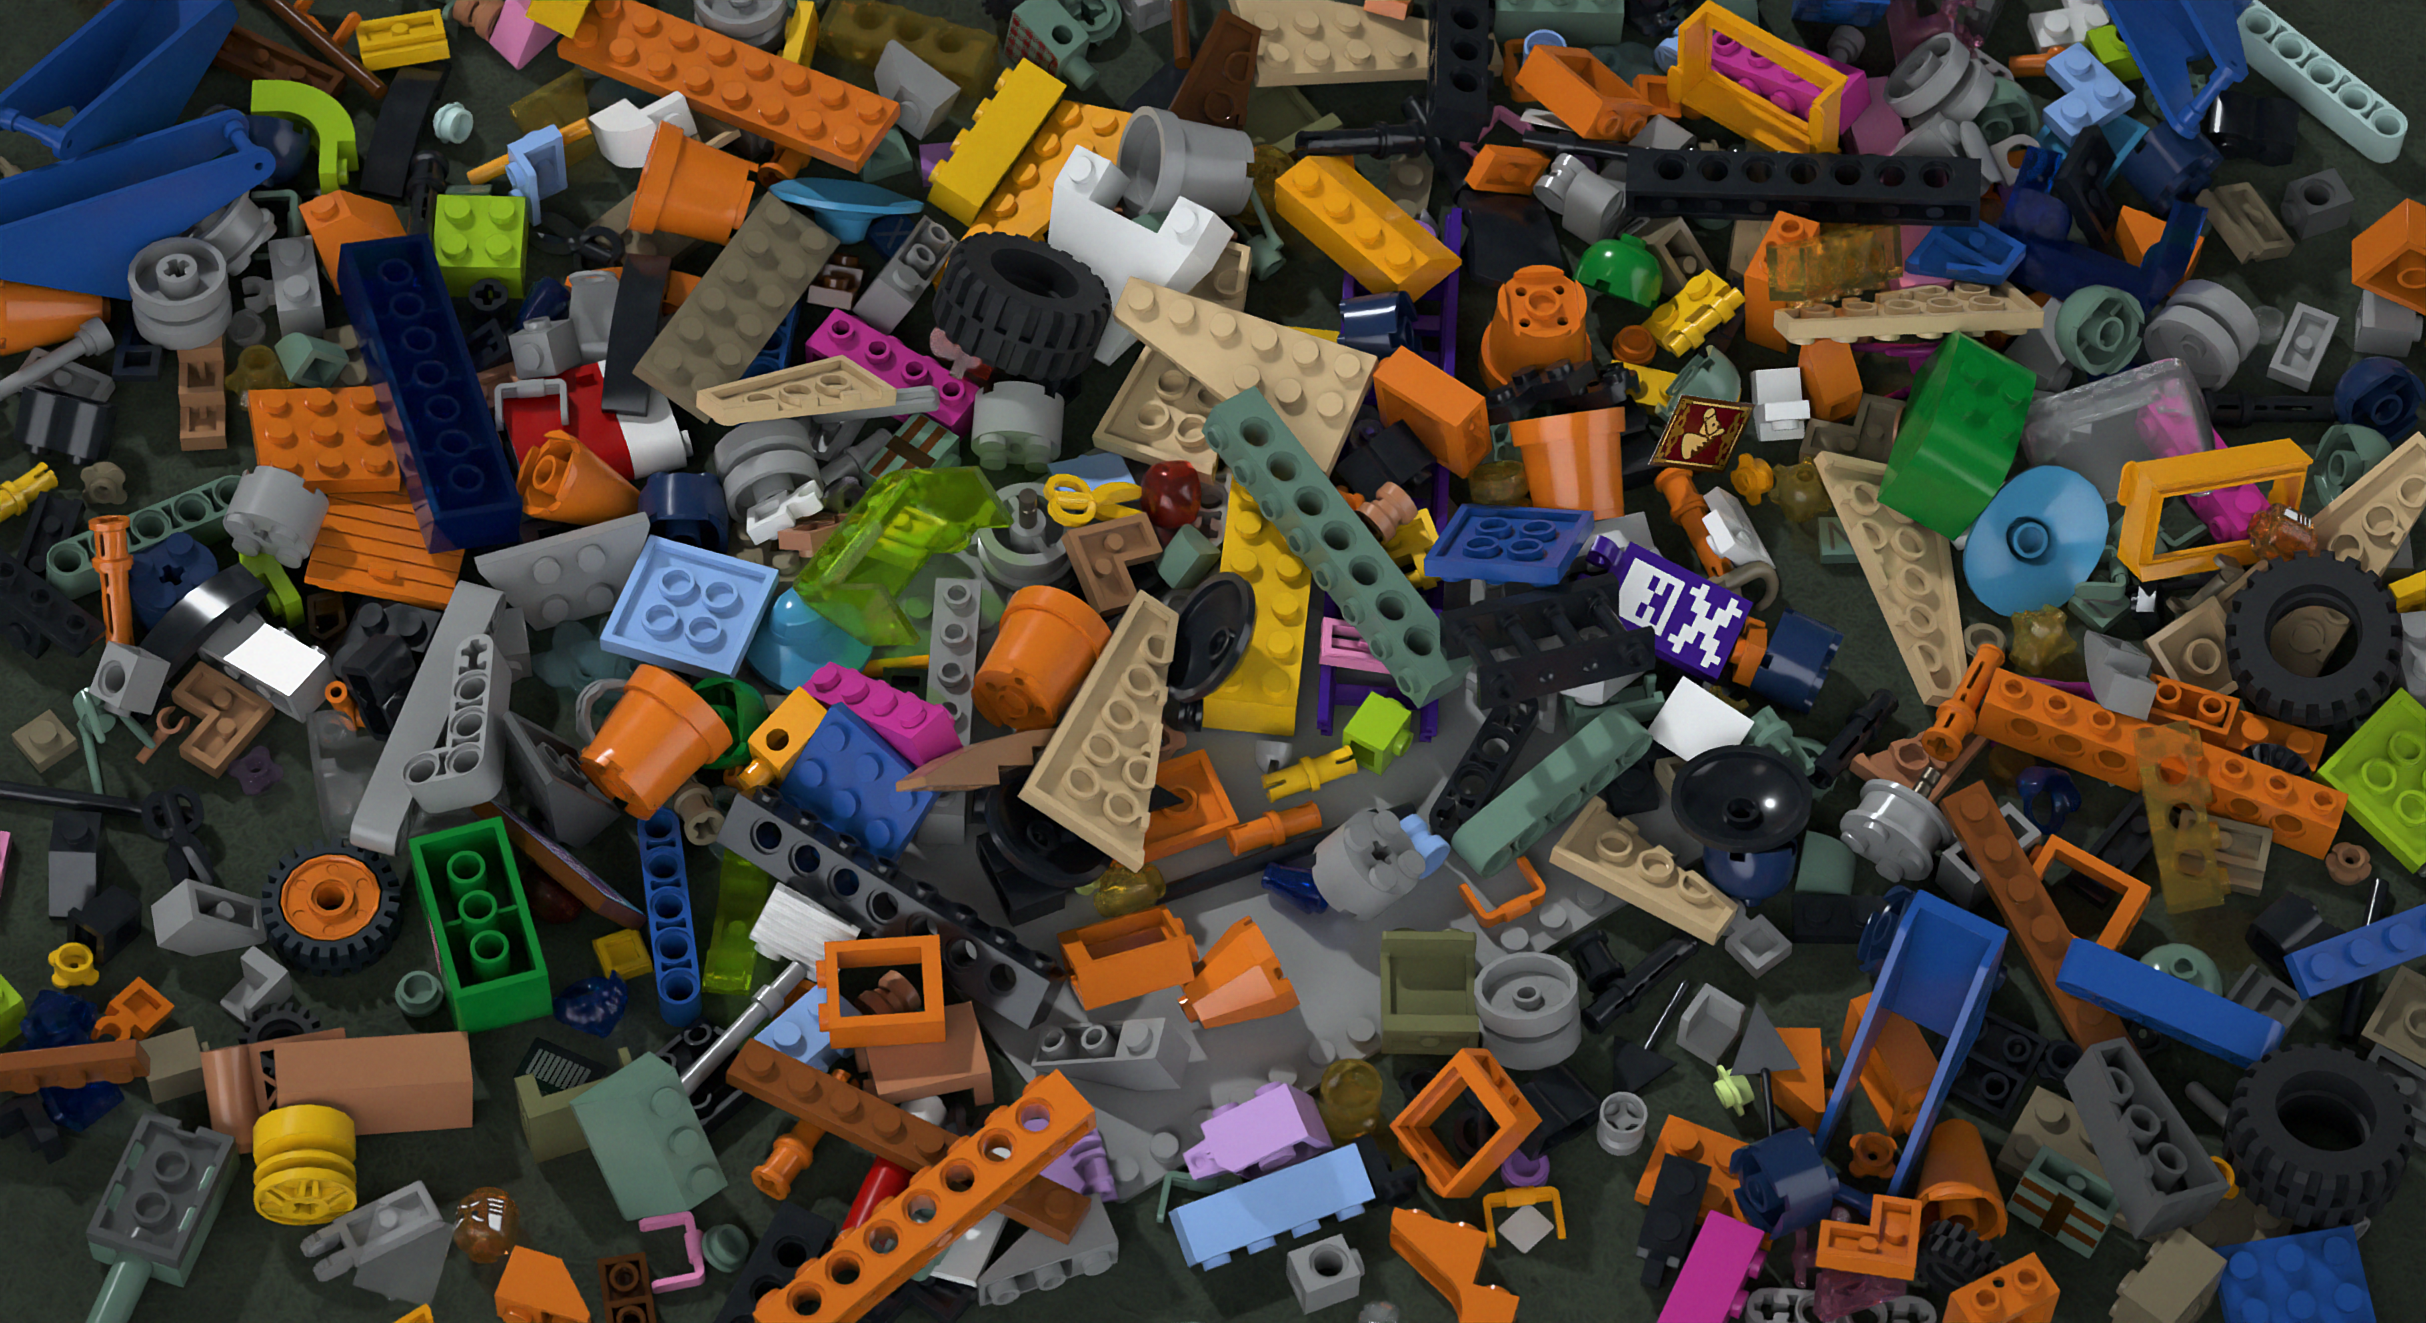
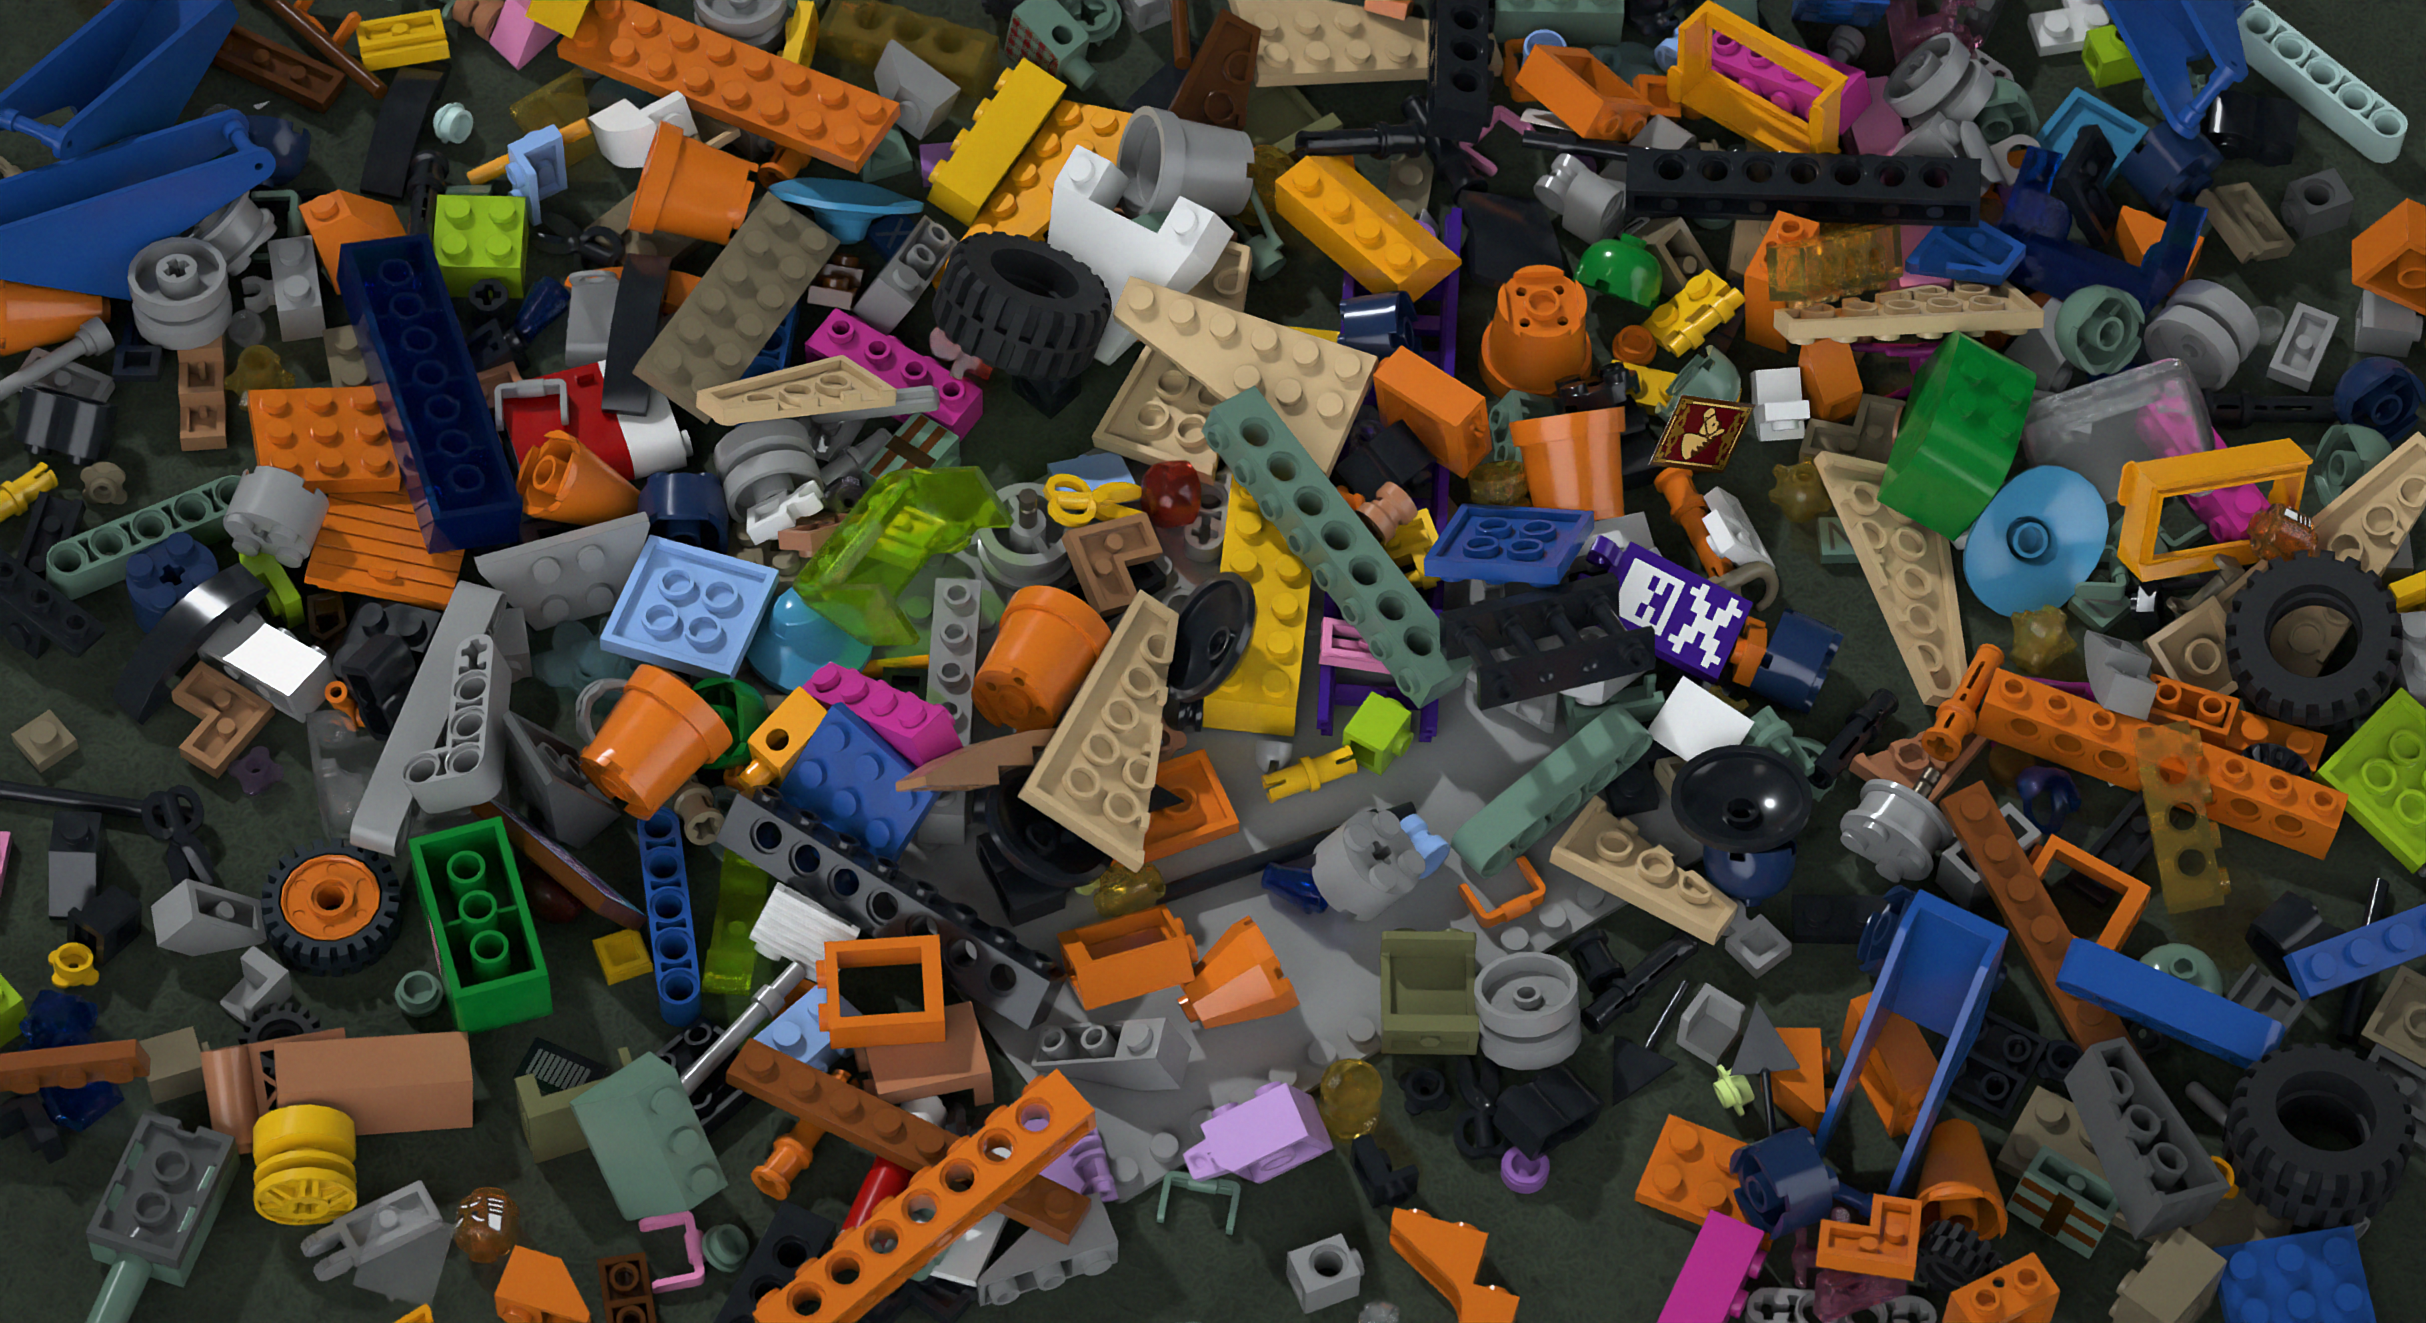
(97, 721): sand green plant -> none
(113, 564): orange pin -> none
(129, 679): light grey brick -> none
(134, 1012): orange plate -> none
(163, 732): nougat hand -> none
(310, 360): sand green brick -> none
(319, 113): lime arch -> none
(544, 348): light grey brick -> none
(594, 1012): clear blue piece -> none
(892, 996): nougat wheel -> none
(1017, 426): light grey brick -> none
(1187, 558): sand green brick -> none
(1272, 1205): light blue brick -> none
(1273, 828): orange pin -> none
(1479, 764): black beam -> none
(1498, 1095): orange window -> none
(1507, 169): orange plate -> none
(1522, 1197): light orange piece -> none
(1525, 1228): white sticker -> none
(1536, 385): black plate -> none
(1626, 1113): light grey wheel -> none
(1671, 1217): black hinge -> none
(1752, 478): light orange plate -> none
(1825, 866): sand green brick -> none
(1875, 1144): orange plate -> none
(1981, 634): dark tan tile -> none
(2032, 64): orange arm -> none
(2090, 97): light blue plate -> none
(2242, 852): dark tan plate -> none
(2347, 873): medium nougat plate -> none

